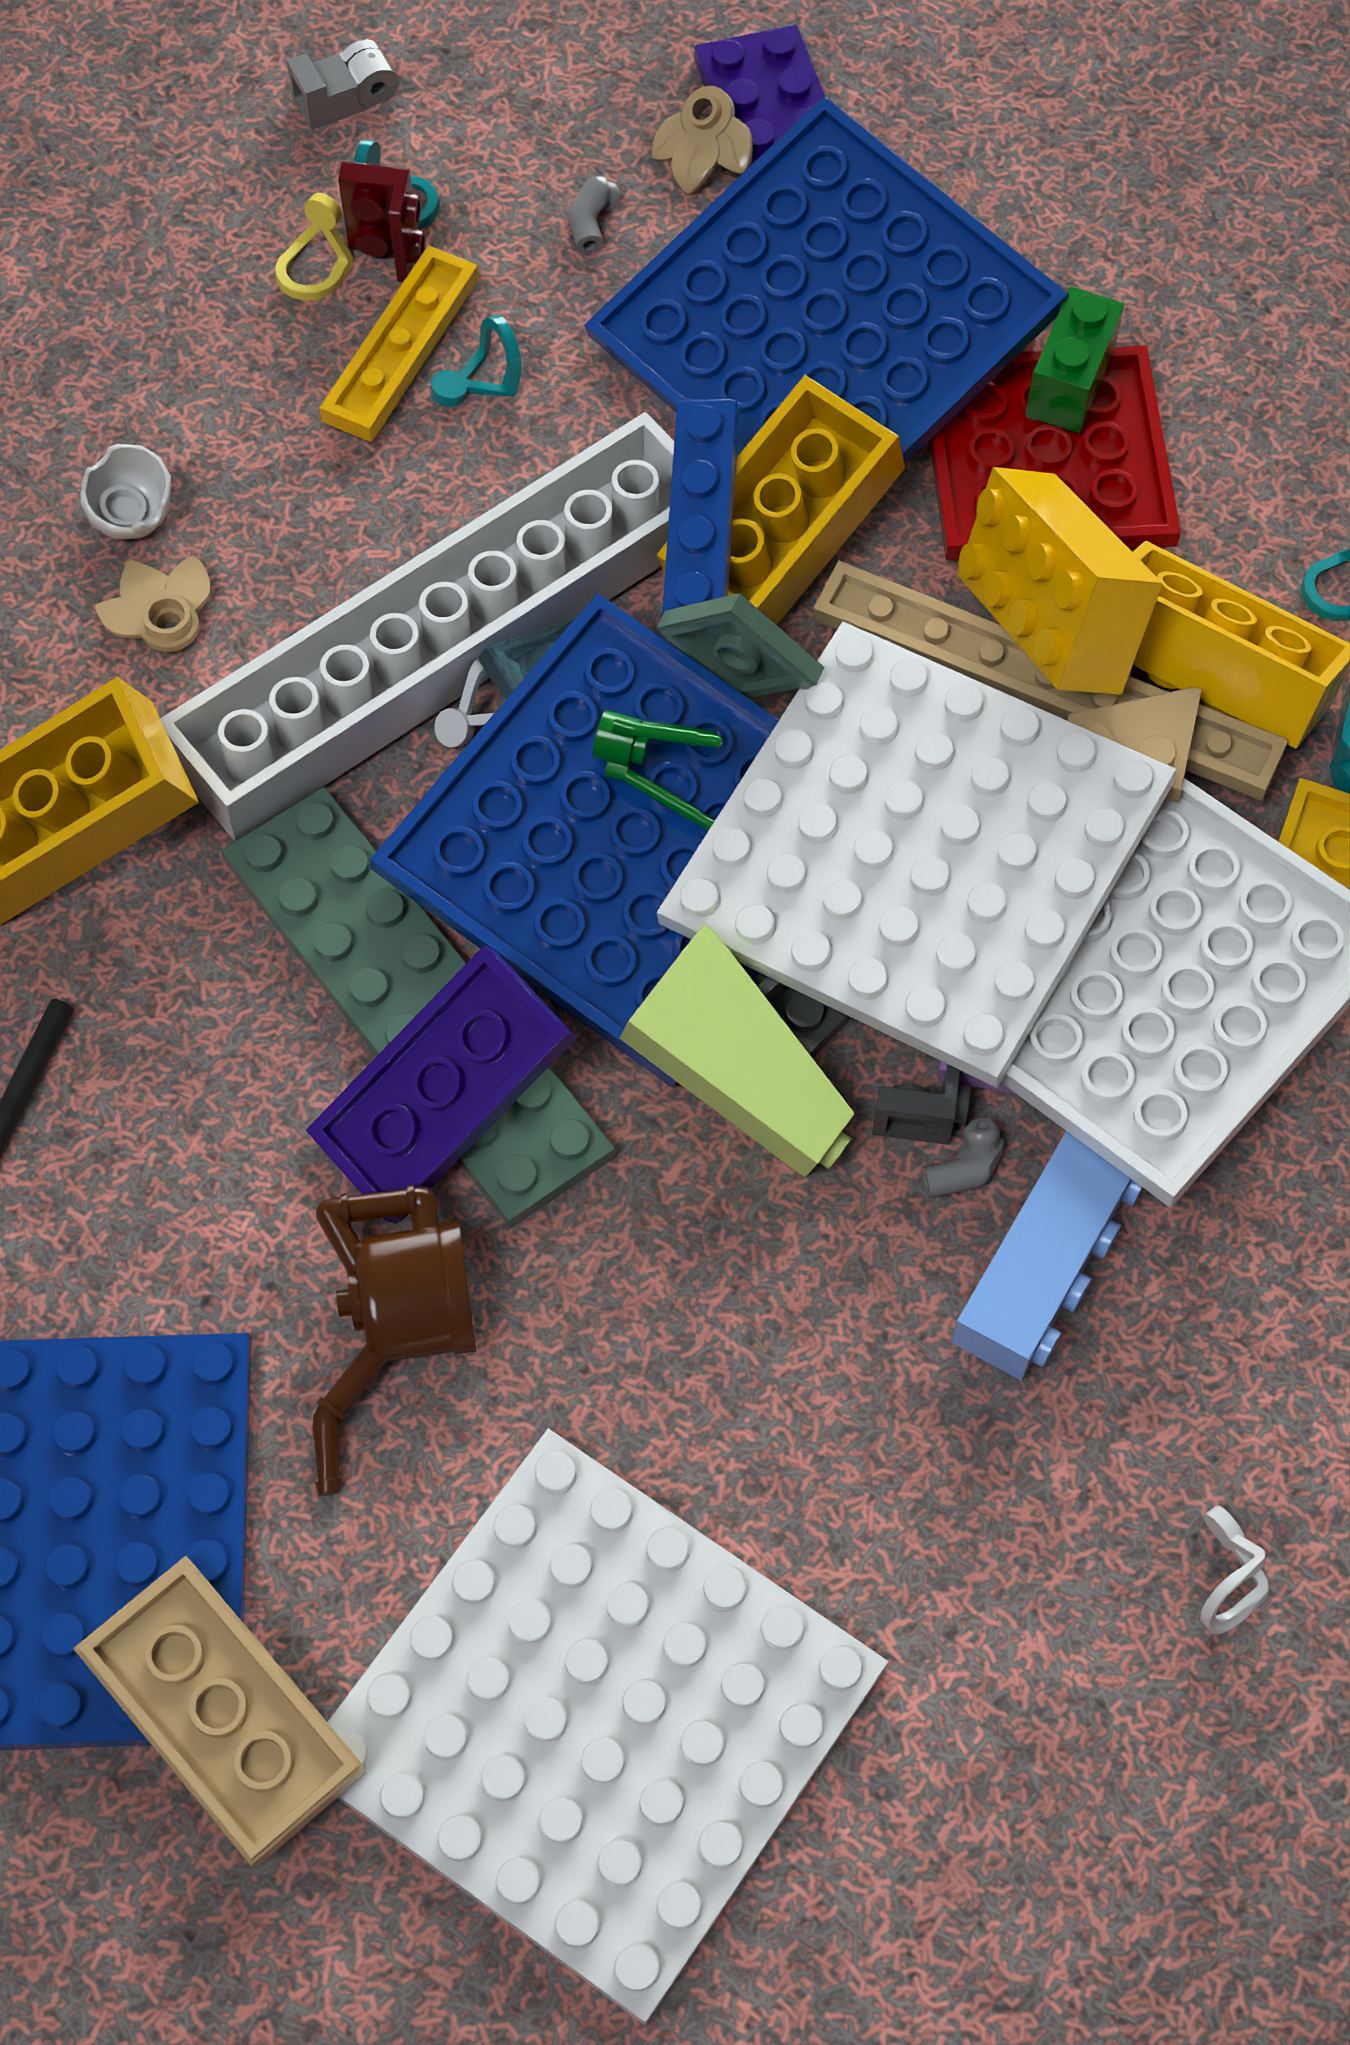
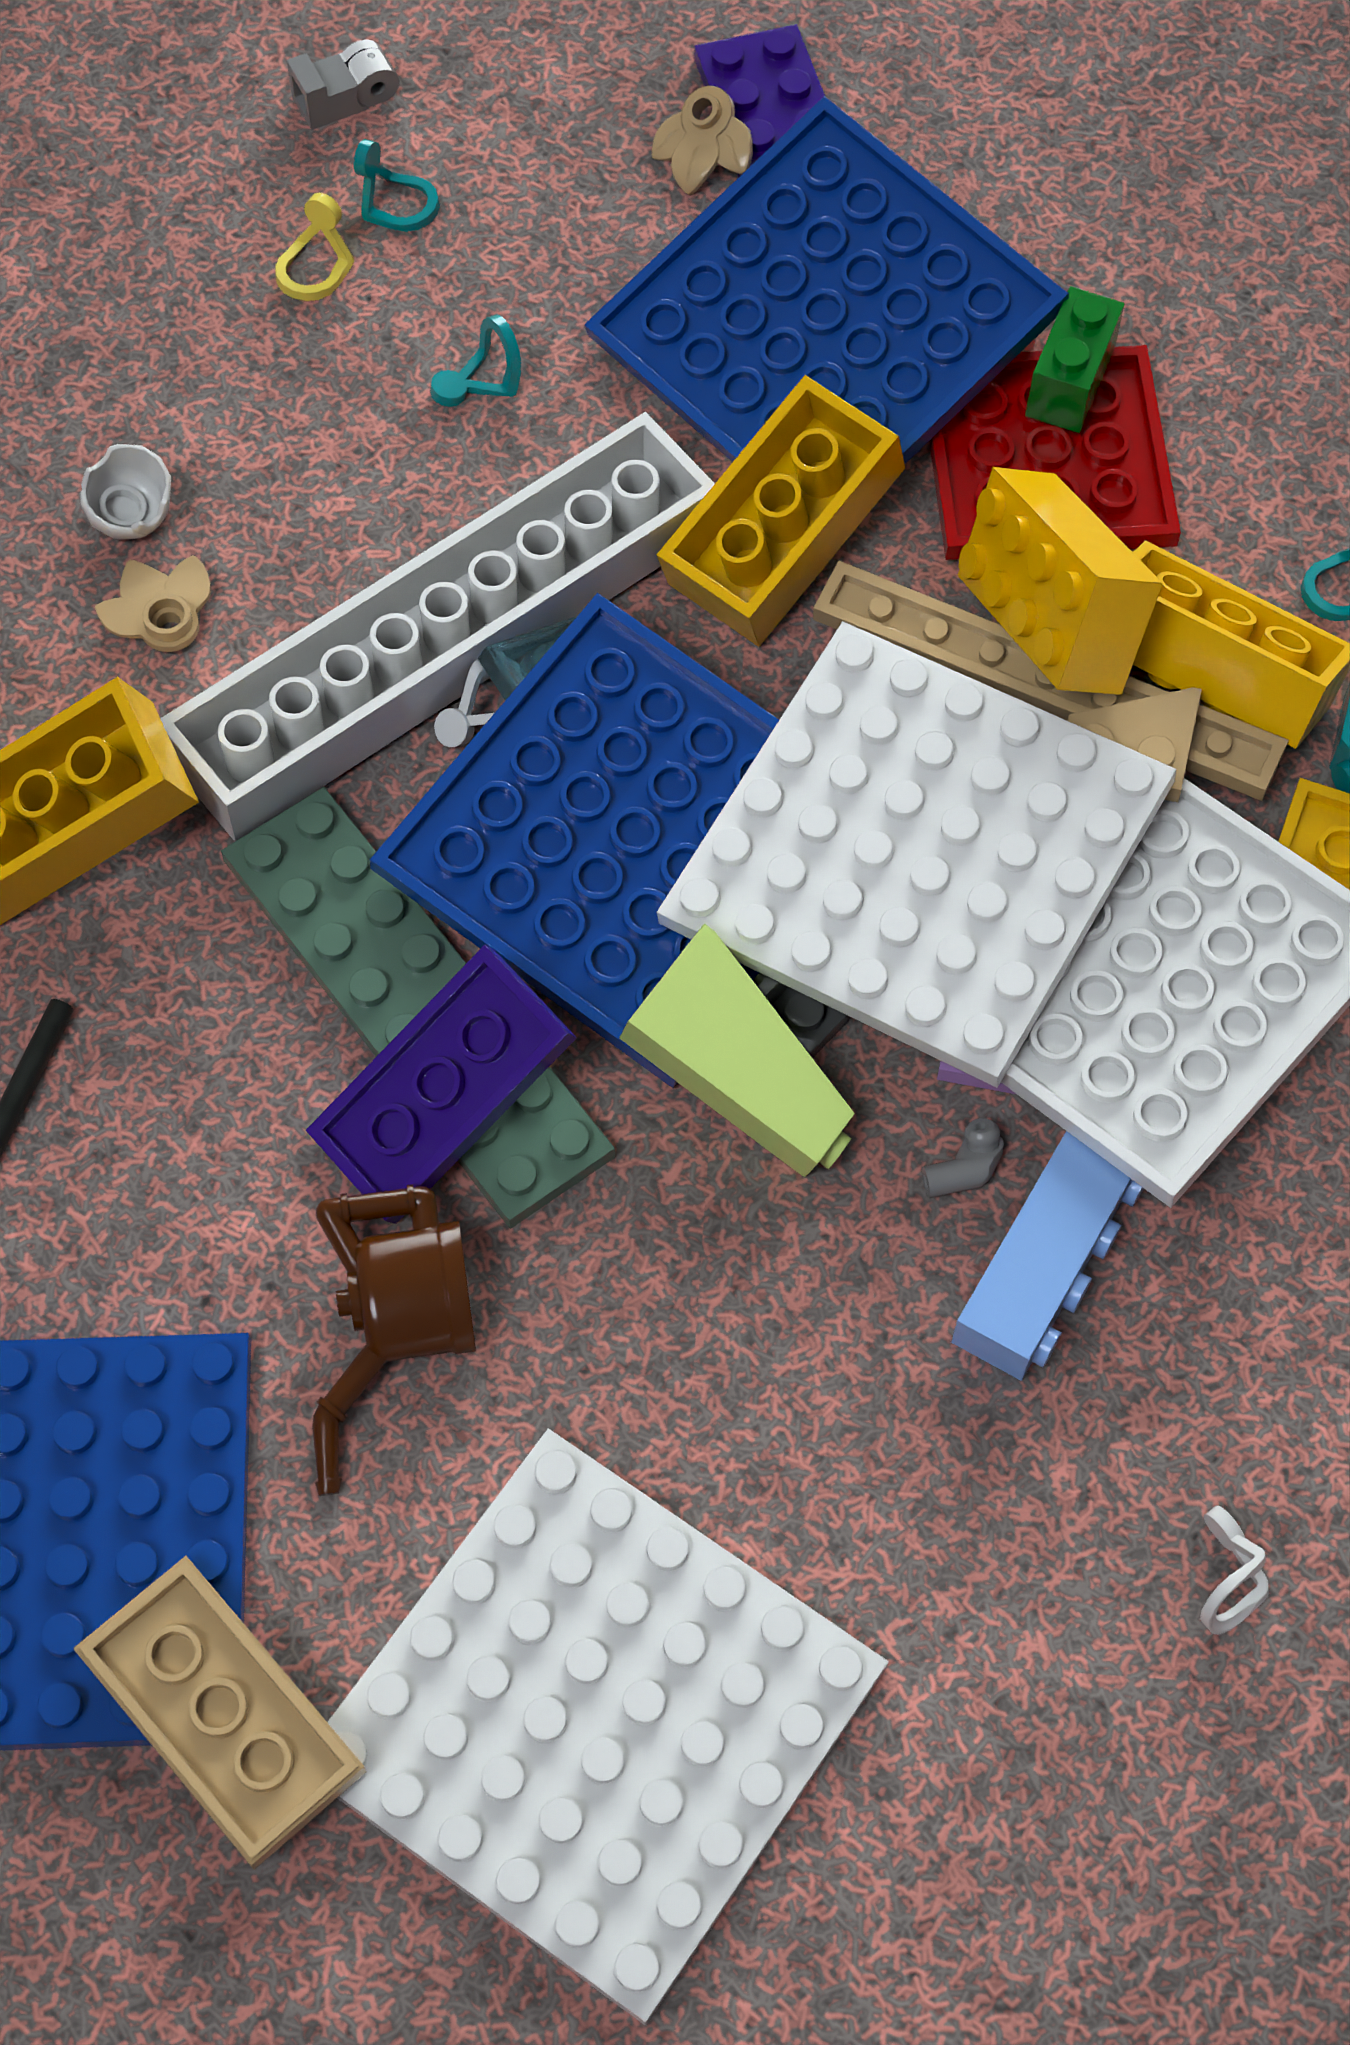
(382, 213): dark red bracket -> none
(399, 344): yellow plate -> none
(582, 214): light grey arm -> none
(627, 740): green plant -> none
(701, 502): blue plate -> none
(740, 646): sand green tile -> none
(919, 1115): dark grey bracket -> none

